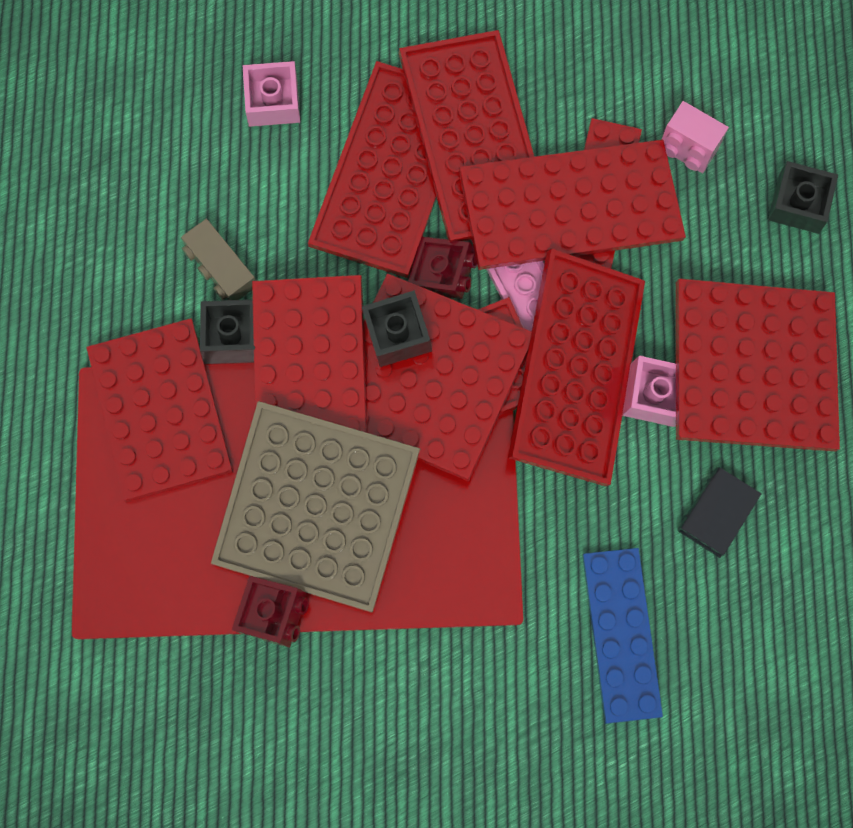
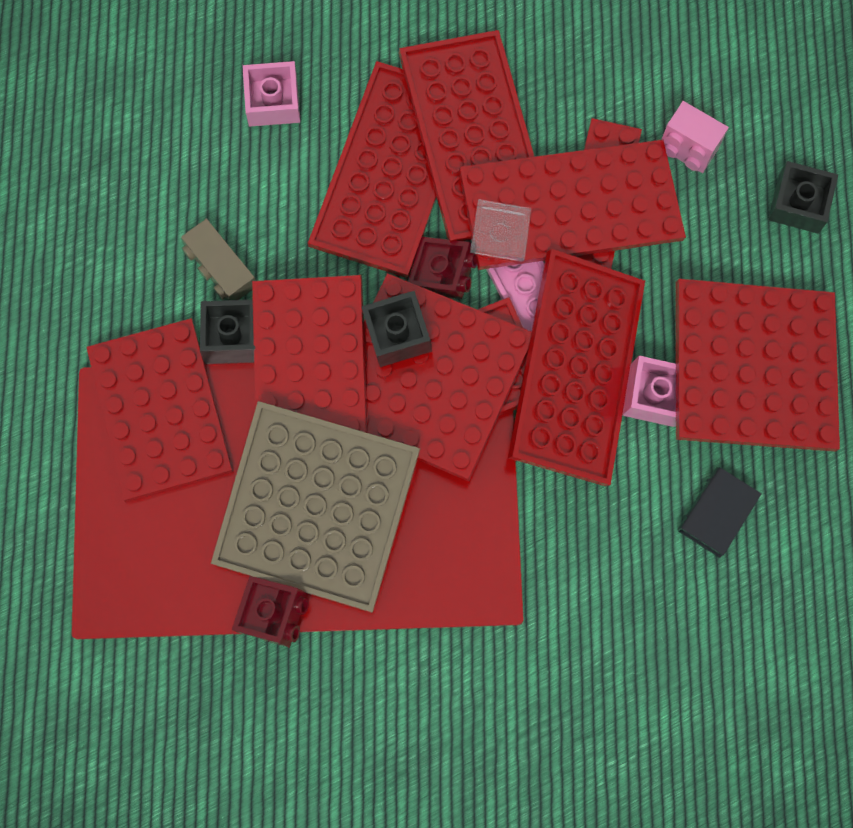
(500, 230): none -> clear tile
(622, 636): blue plate -> none

